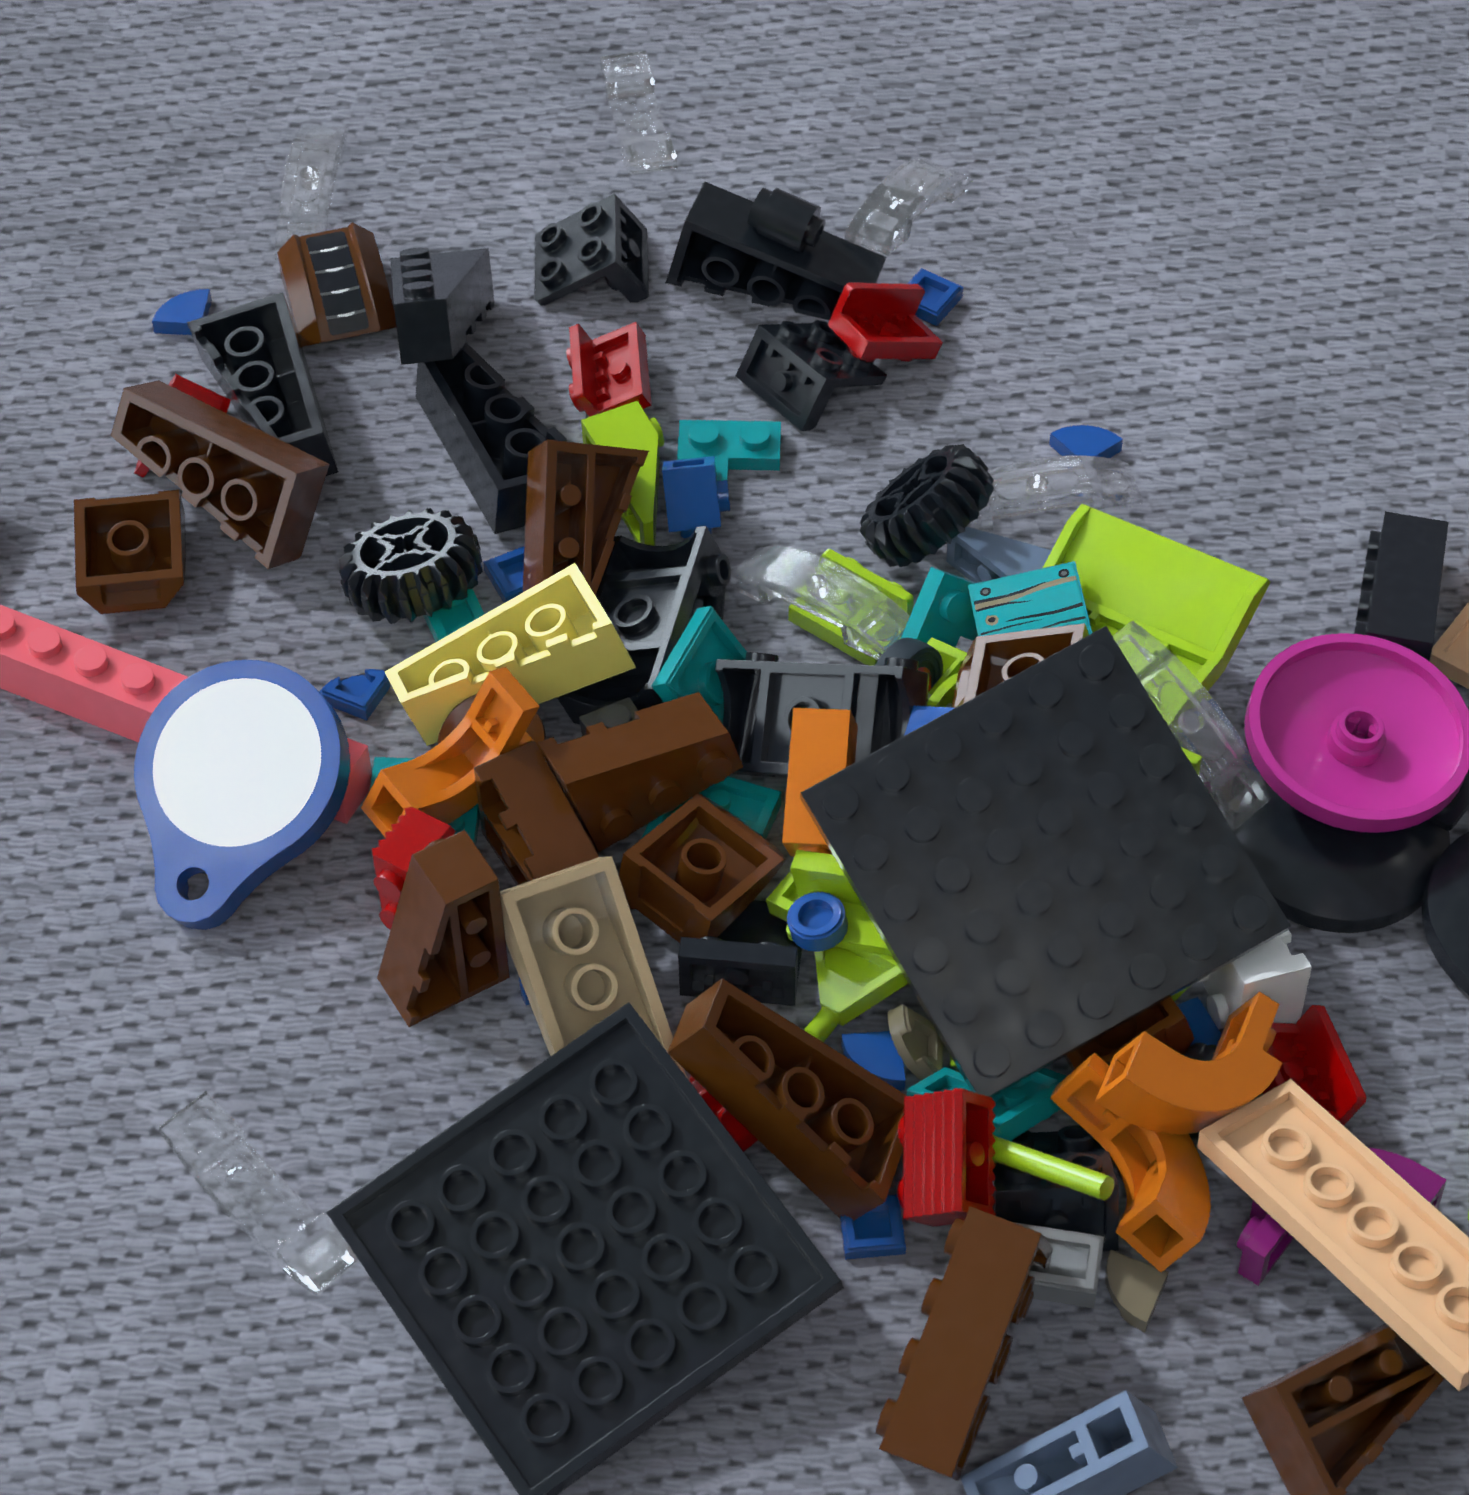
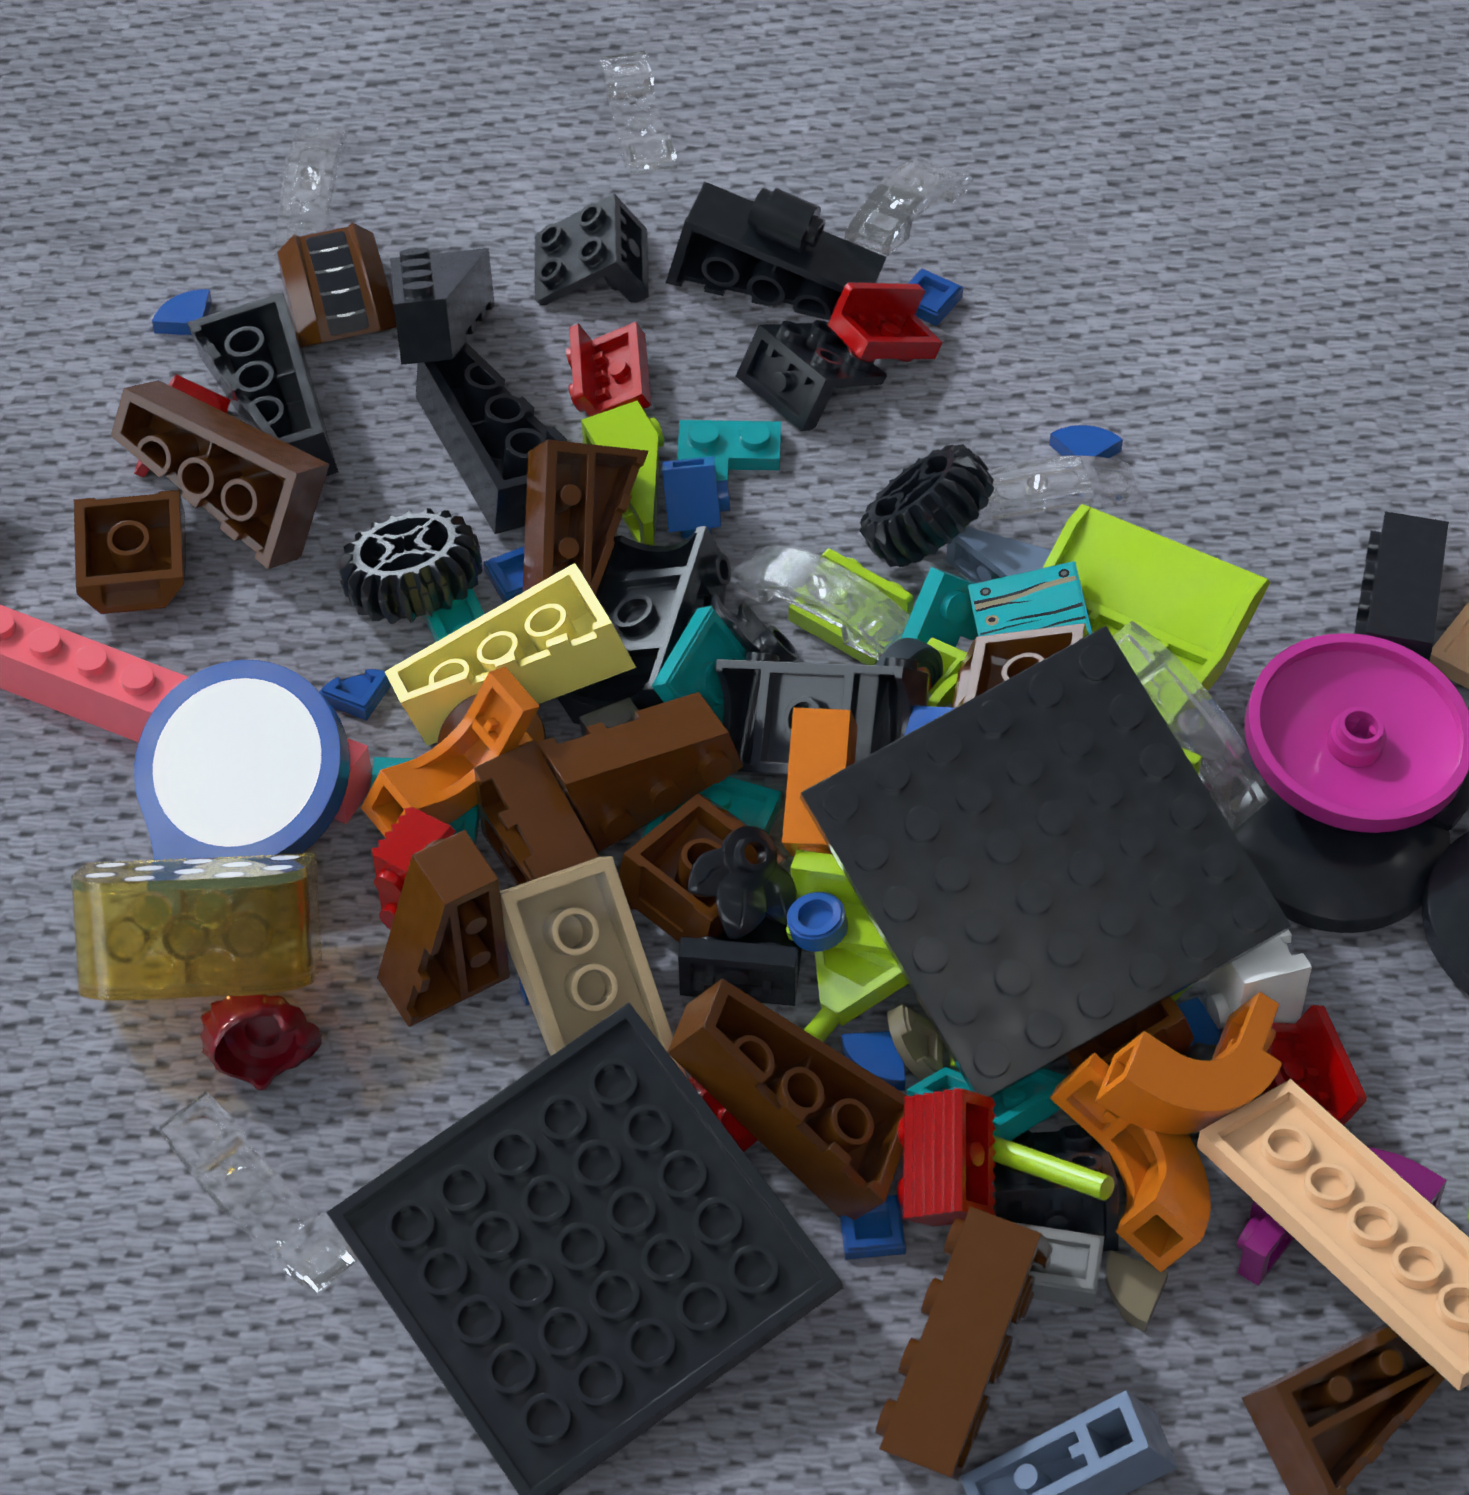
(196, 926): none -> clear yellow brick
(257, 1037): none -> dark red hair
(744, 889): none -> black plate
(754, 632): none -> black plate

